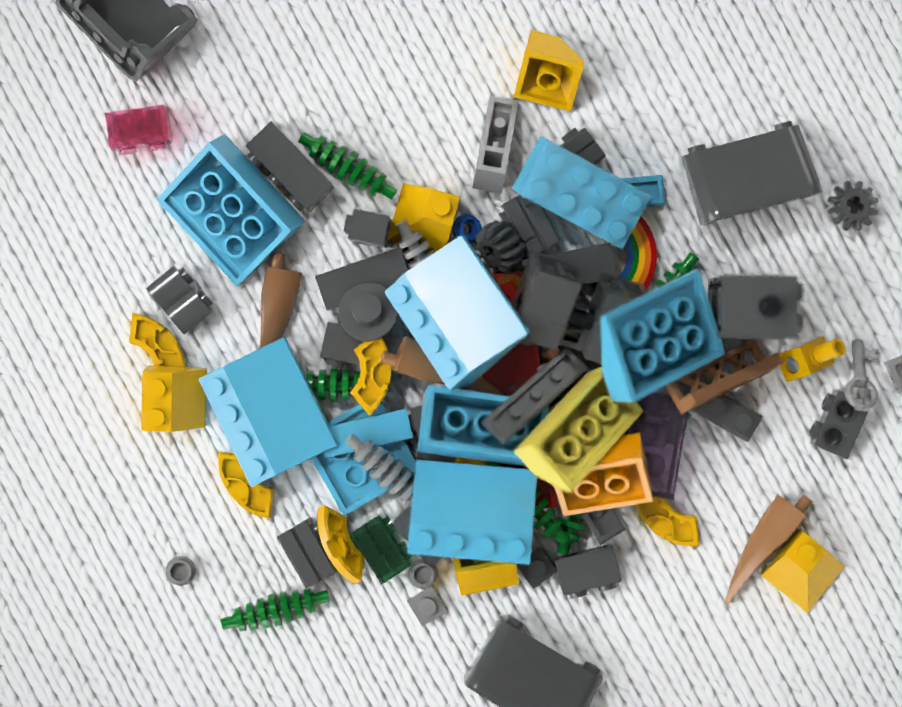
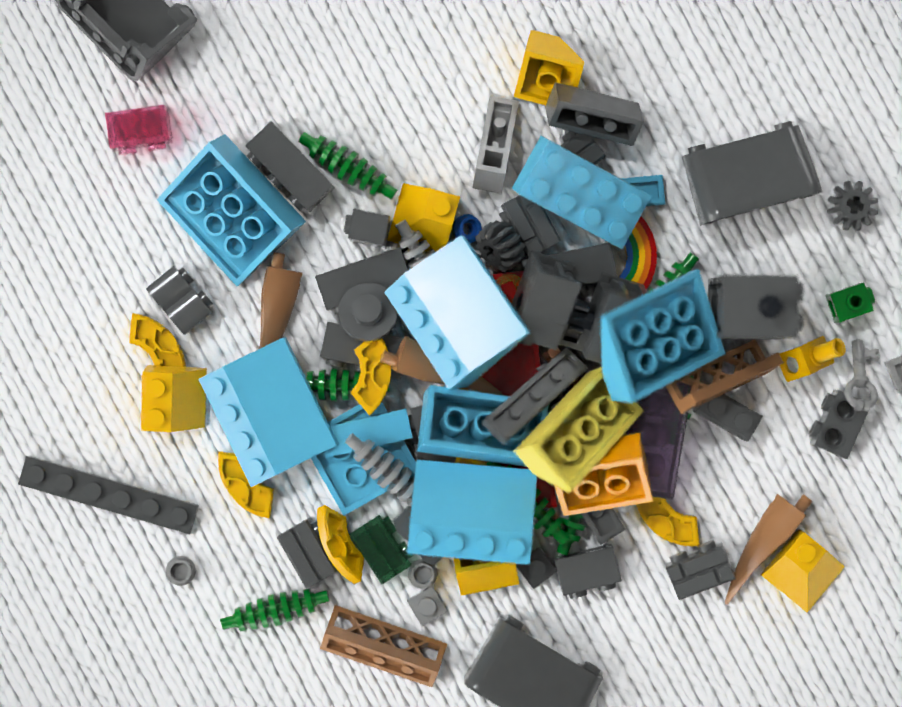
(108, 494): none -> dark grey plate
(381, 651): none -> medium nougat fence
(594, 114): none -> dark grey brick
(699, 570): none -> dark grey brick
(850, 302): none -> green brick

